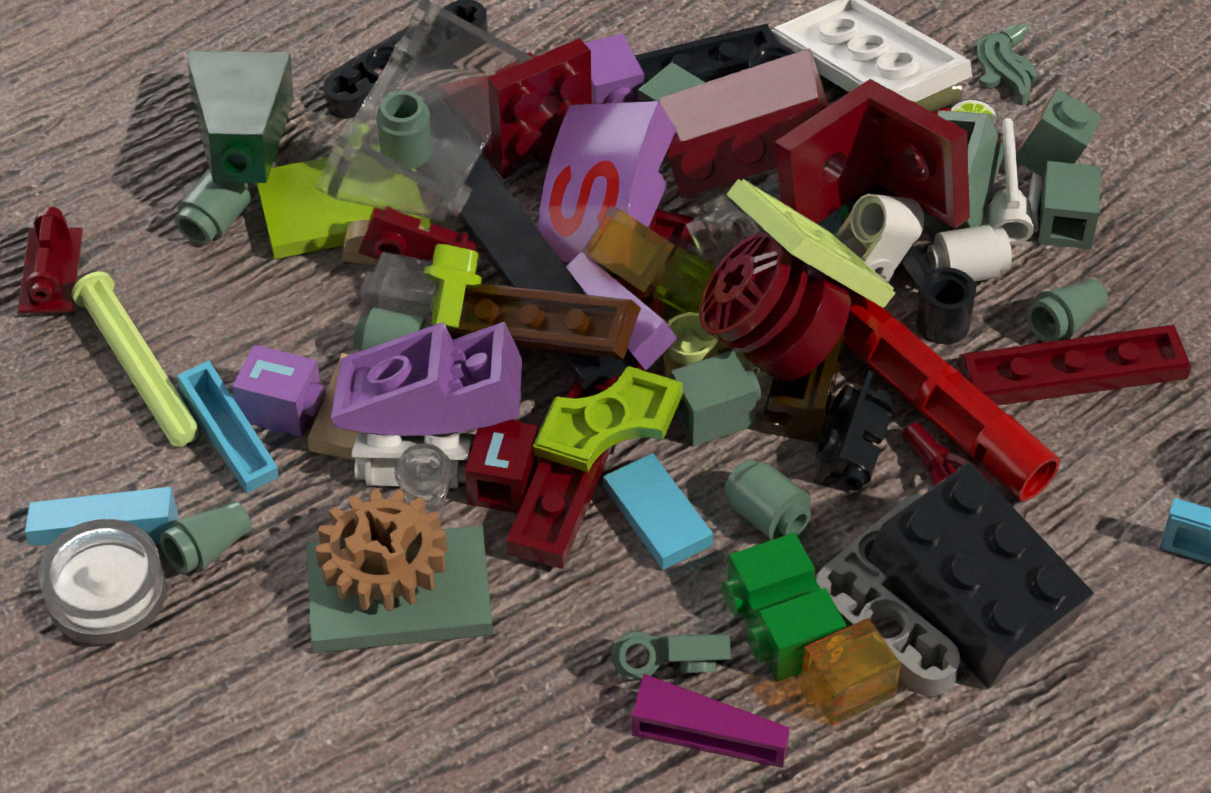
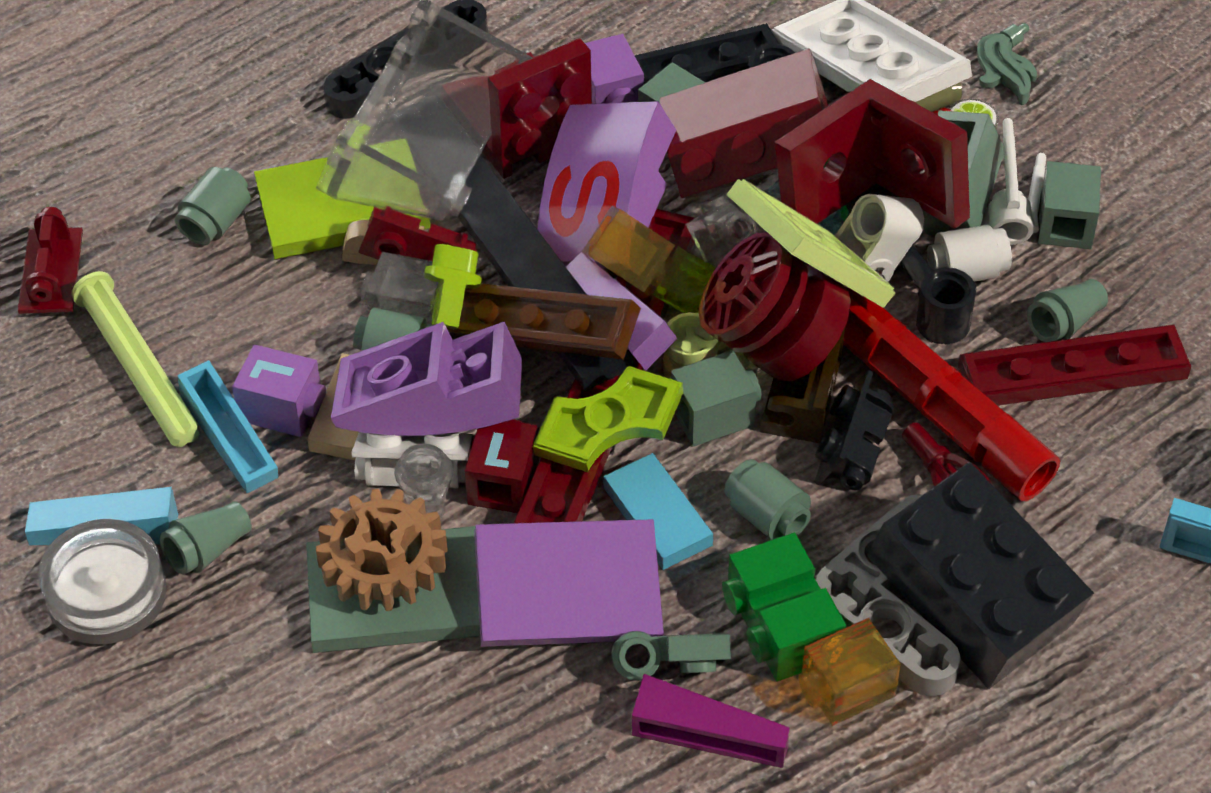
(240, 110): slope -> none
(404, 129): sand green brick -> none
(566, 582): none -> medium lavender tile
(1057, 133): sand green brick -> none

